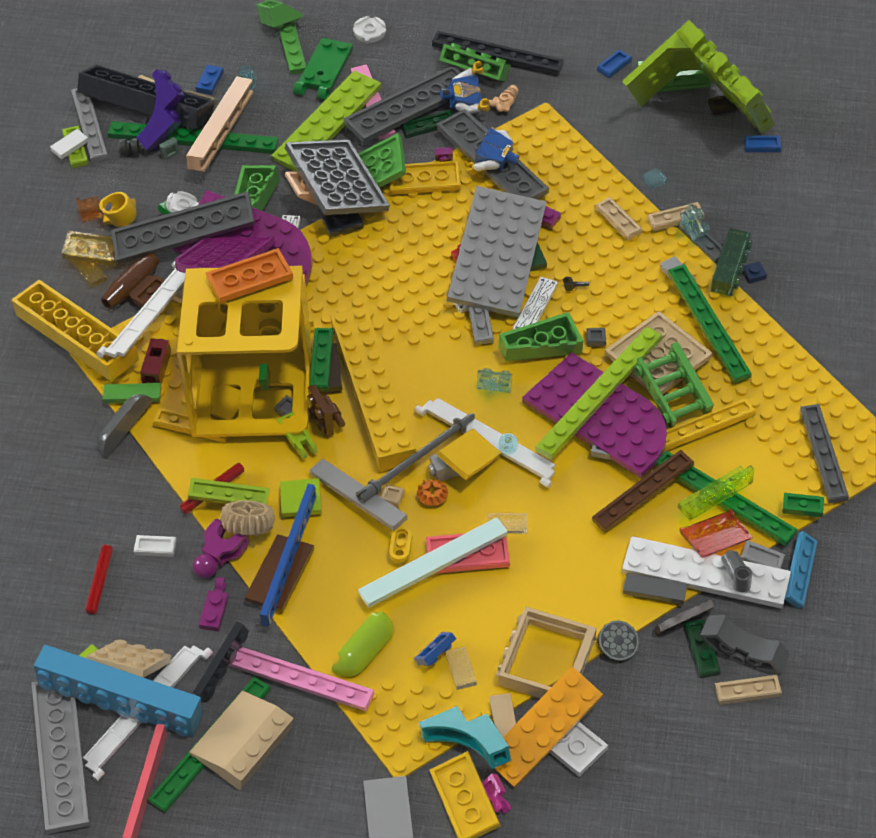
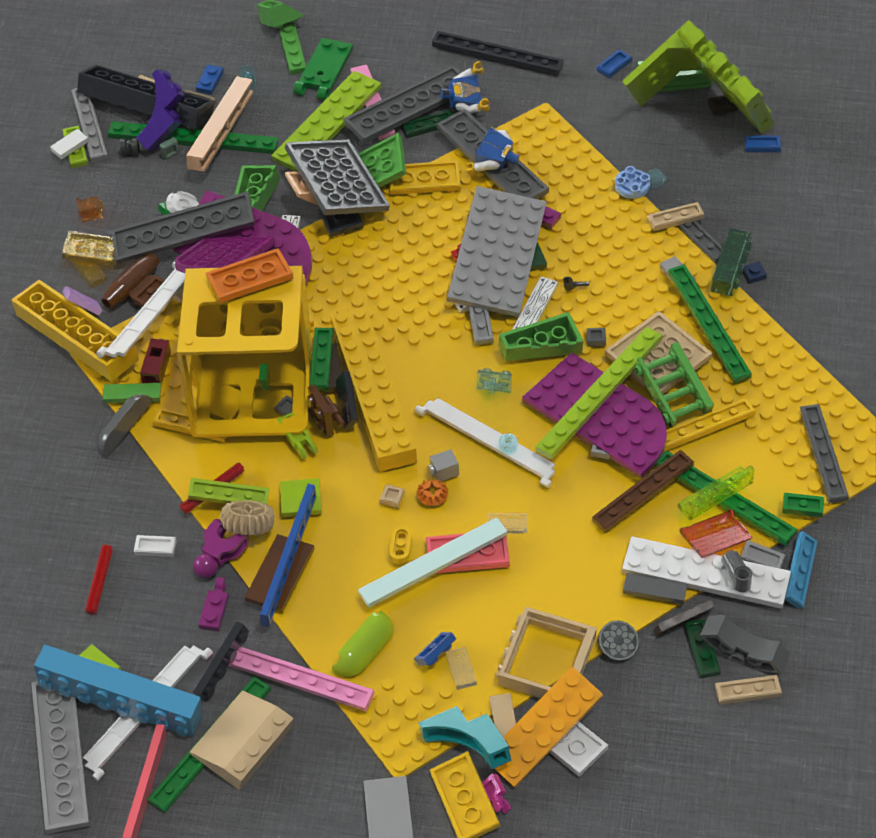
(82, 300): none -> lavender plate
(122, 211): yellow piece -> none
(131, 658): tan plate -> none
(346, 400): none -> black tile
(347, 487): light grey tile -> none
(369, 29): white tile -> none
(375, 486): dark grey bar -> none
(443, 154): magenta plate -> none
(466, 58): bright green brick -> none
(469, 454): yellow tile -> none
(505, 99): light nougat piece -> none
(618, 218): tan tile -> none
(632, 183): none -> light blue tile
(692, 222): clear light blue hips -> none

